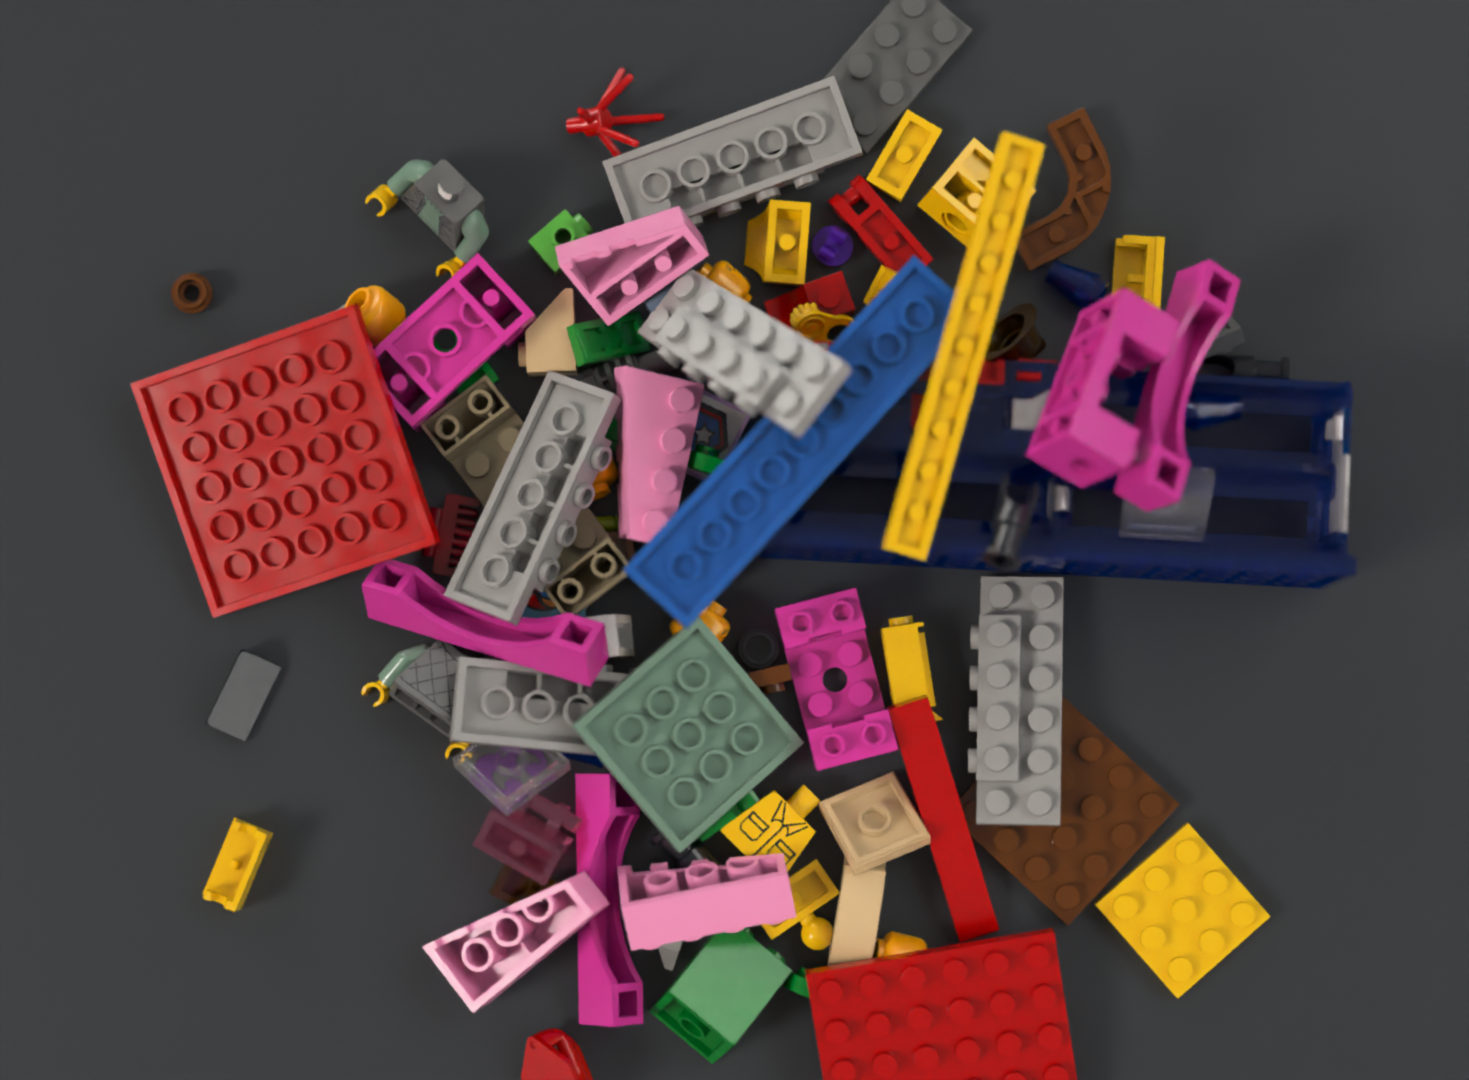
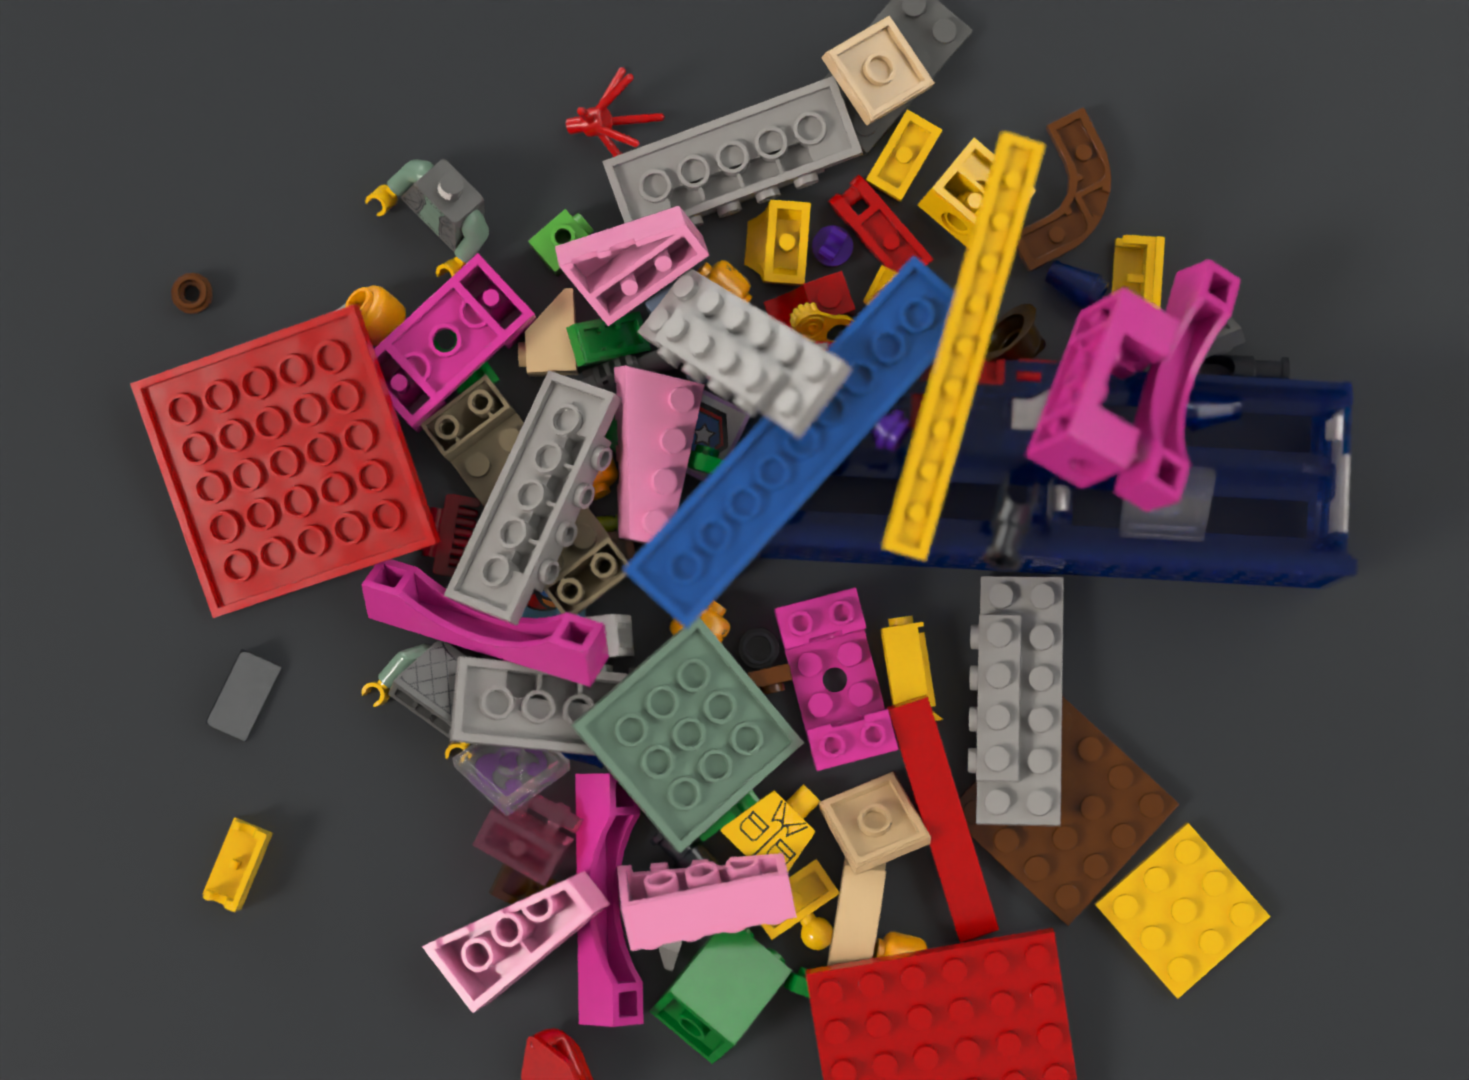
(878, 70): none -> tan plate
(892, 430): none -> dark purple plate

